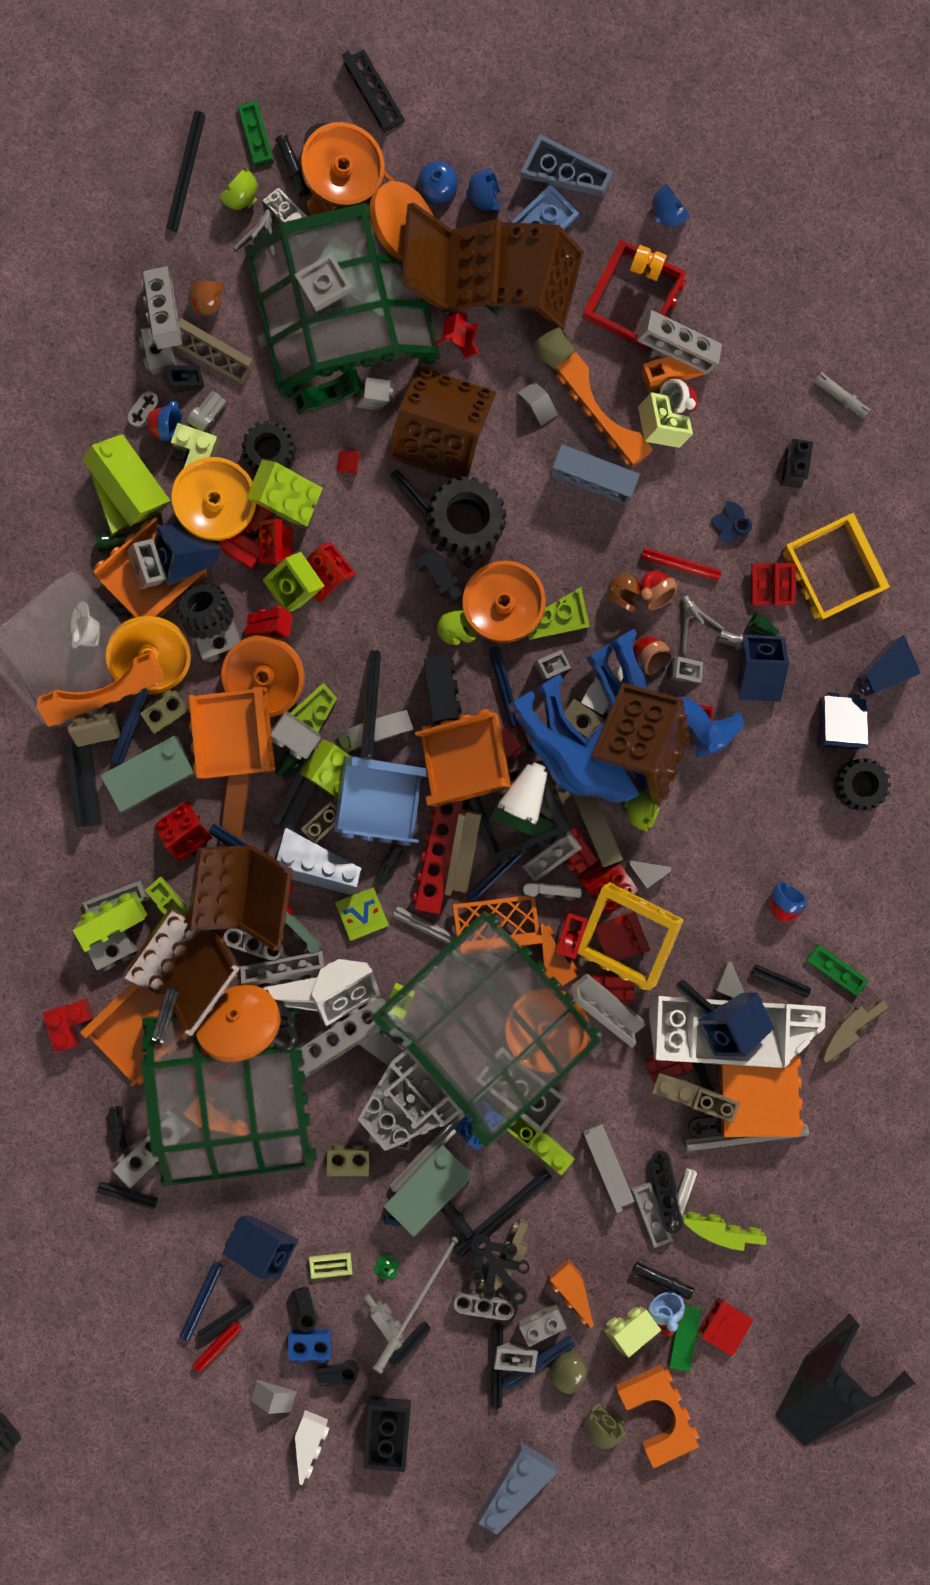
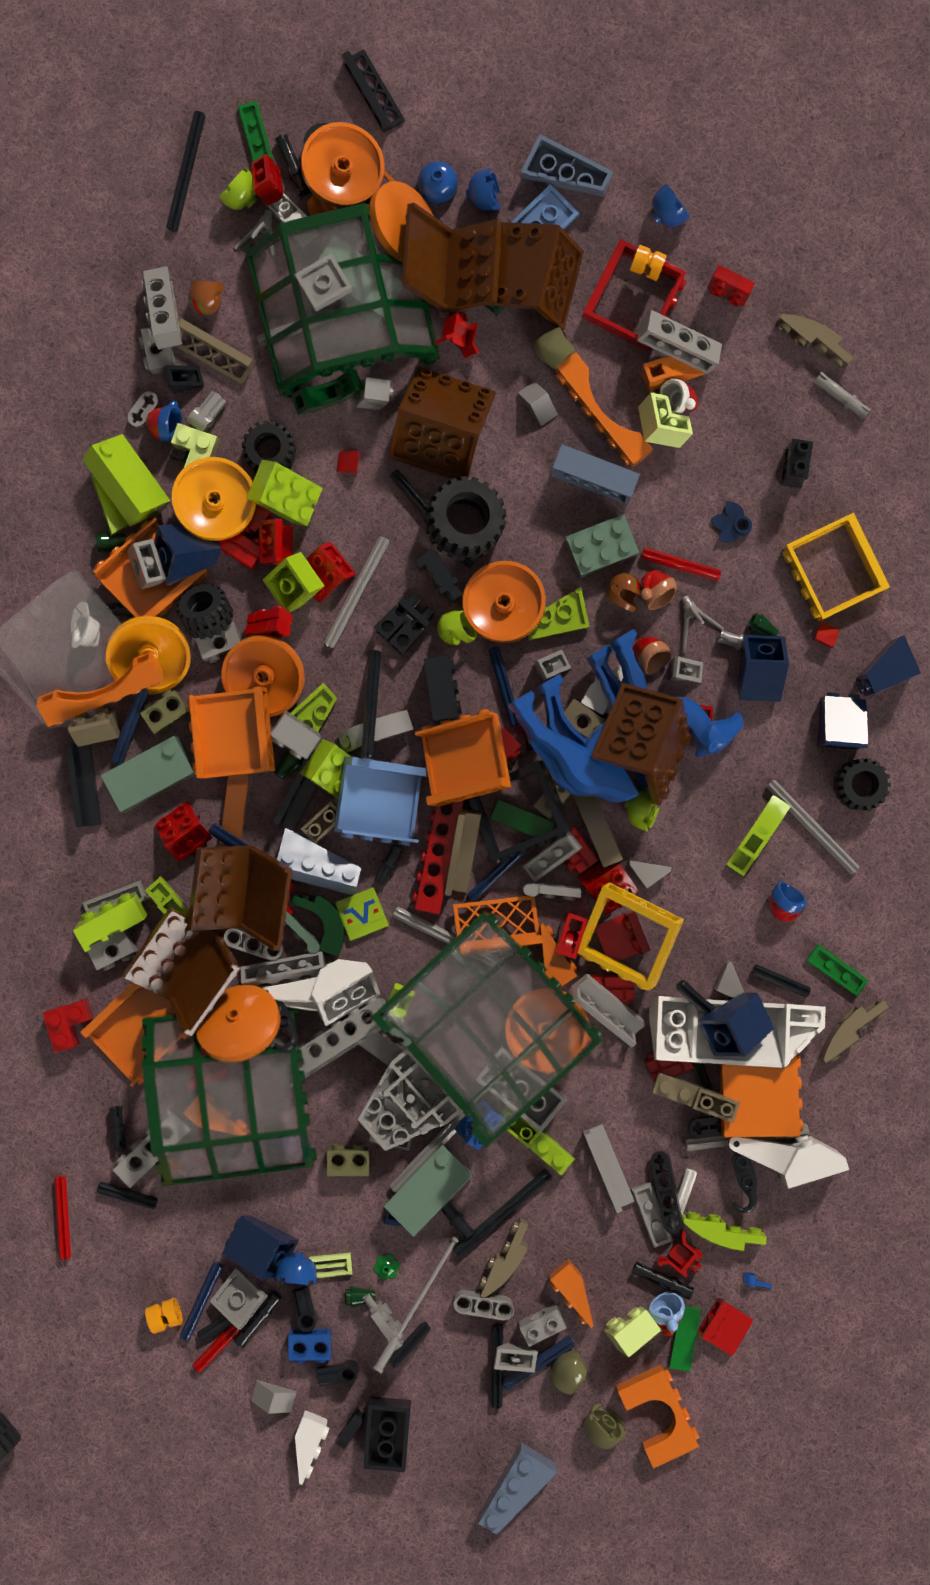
(62, 1217): none -> red axle
(161, 1316): none -> light orange wheel
(164, 1016): black axle -> none
(238, 1298): none -> light grey plate
(262, 1313): none -> black pin
(267, 180): none -> red brick
(296, 1270): none -> blue cylinder
(333, 924): none -> dark green arch
(350, 1429): none -> black beam
(354, 1296): none -> dark green cone
(356, 592): none -> light grey axle
(408, 618): none -> black hips
(497, 1265): black plant -> none
(526, 793): white cone -> none
(601, 546): none -> sand green brick
(682, 1256): none -> red piece
(730, 285): none -> red bracket
(750, 1280): none -> blue hand
(758, 835): none -> lime slope
(773, 583): red slope -> none
(796, 1162): none -> white slope
(809, 331): none -> dark tan slope
(814, 828): none -> light grey axle
(825, 1395): black windscreen -> none
(826, 635): none -> red slope

